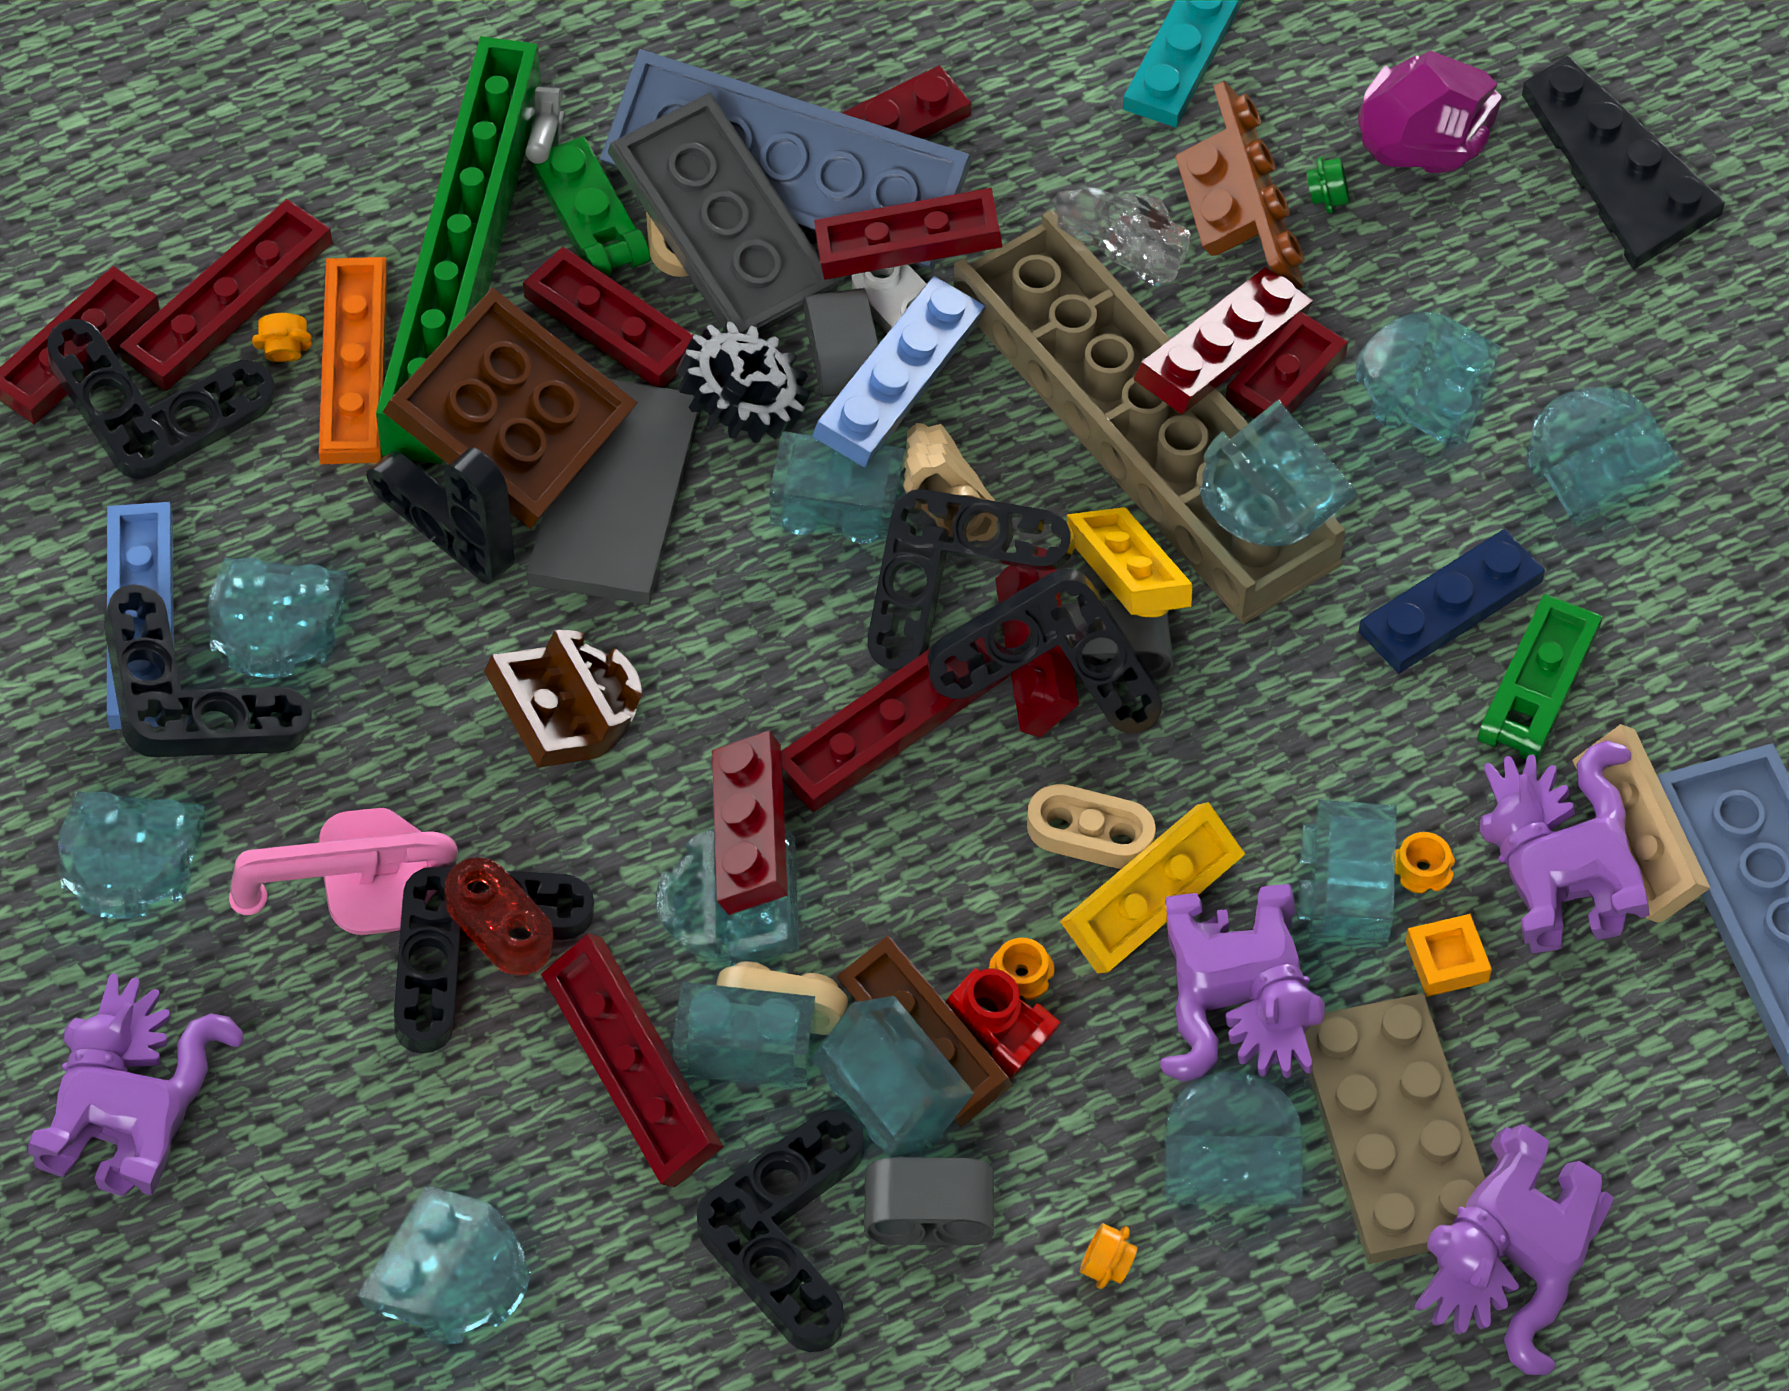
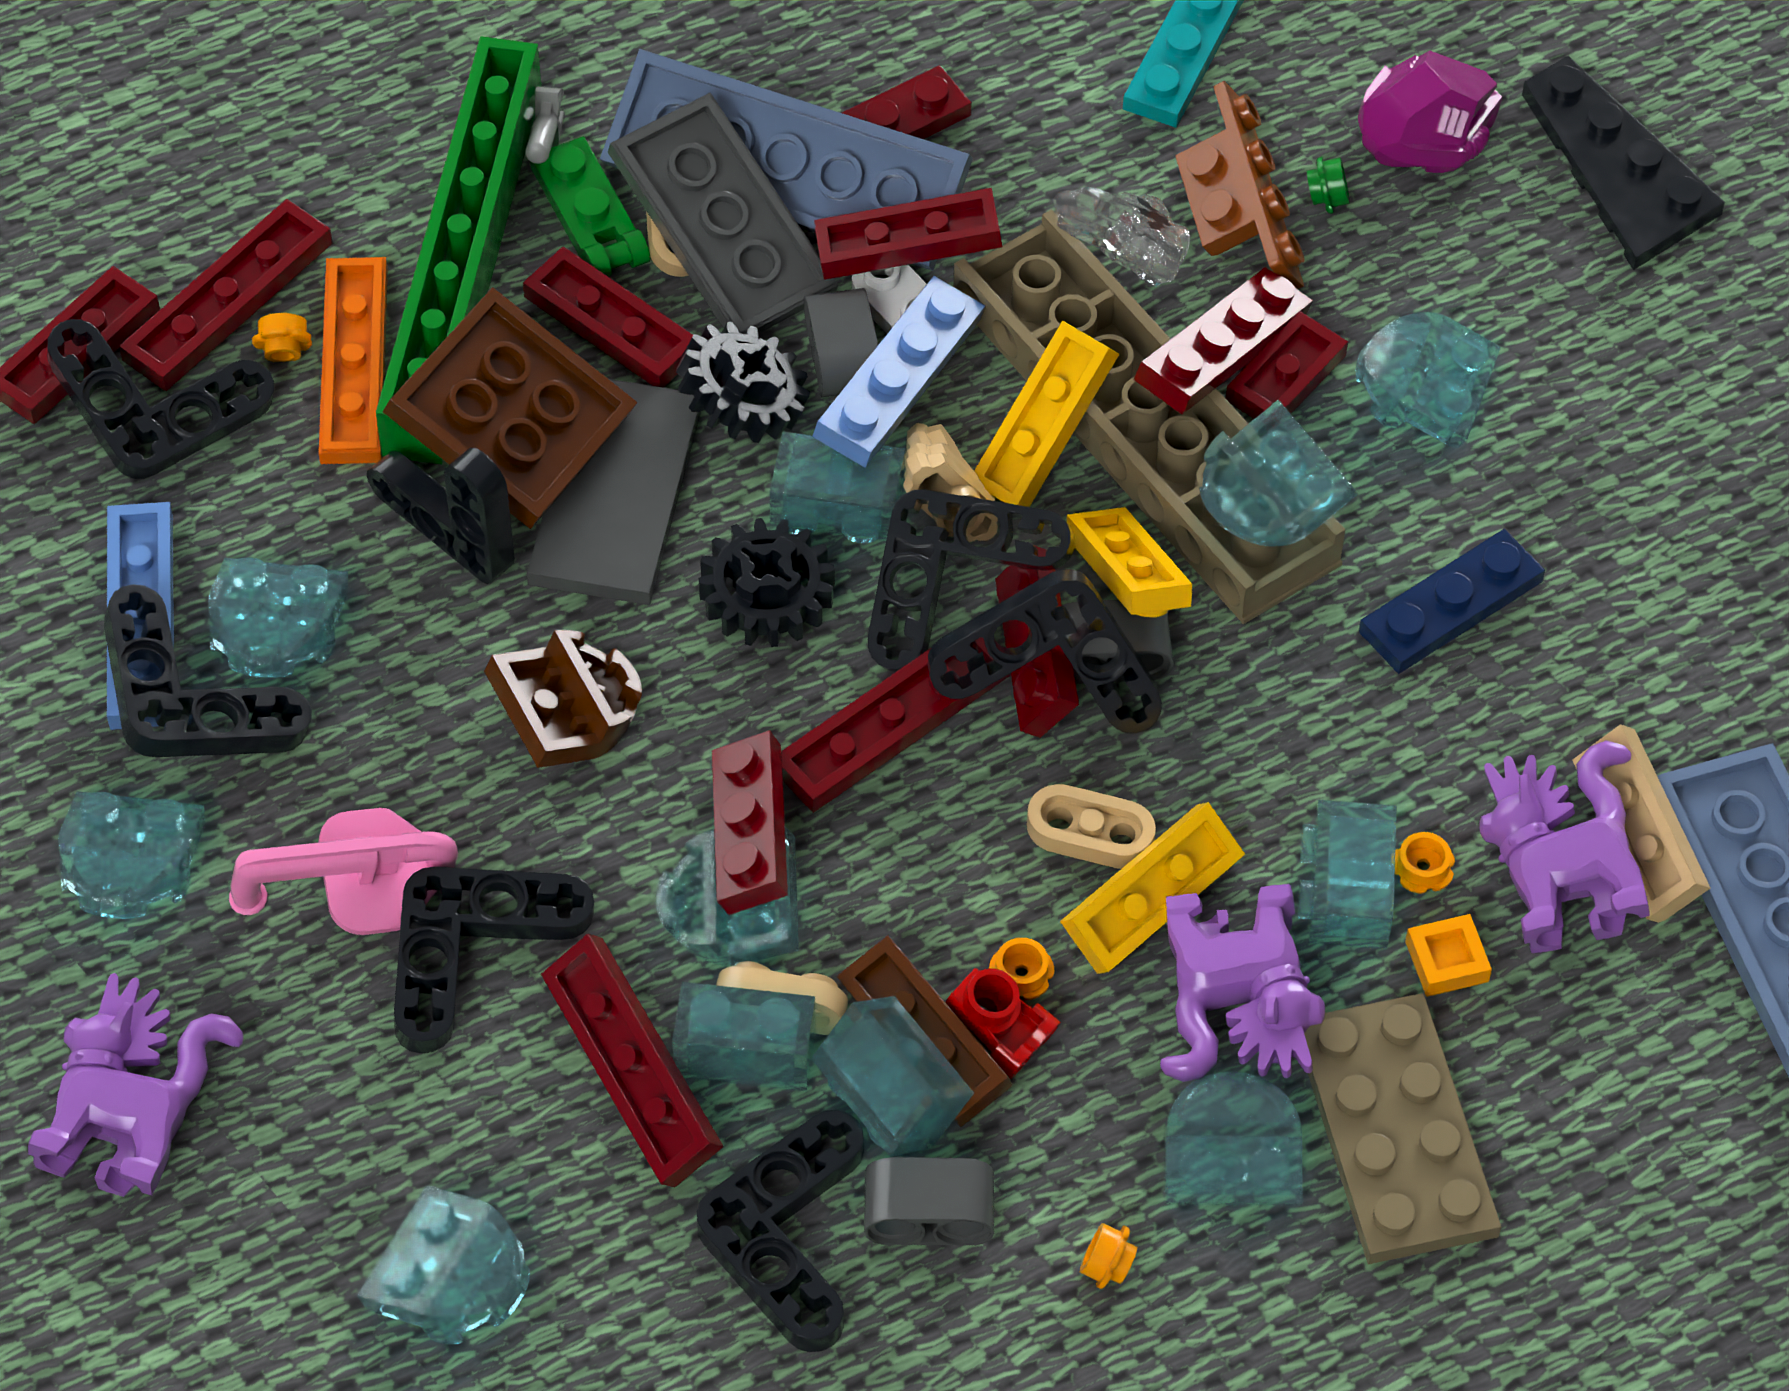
(497, 911): clear red plate -> none
(766, 582): none -> black gear
(1044, 415): none -> yellow plate
(1529, 1229): medium lavender animal -> none
(1540, 676): green plate -> none
(1598, 449): clear light blue slope -> none

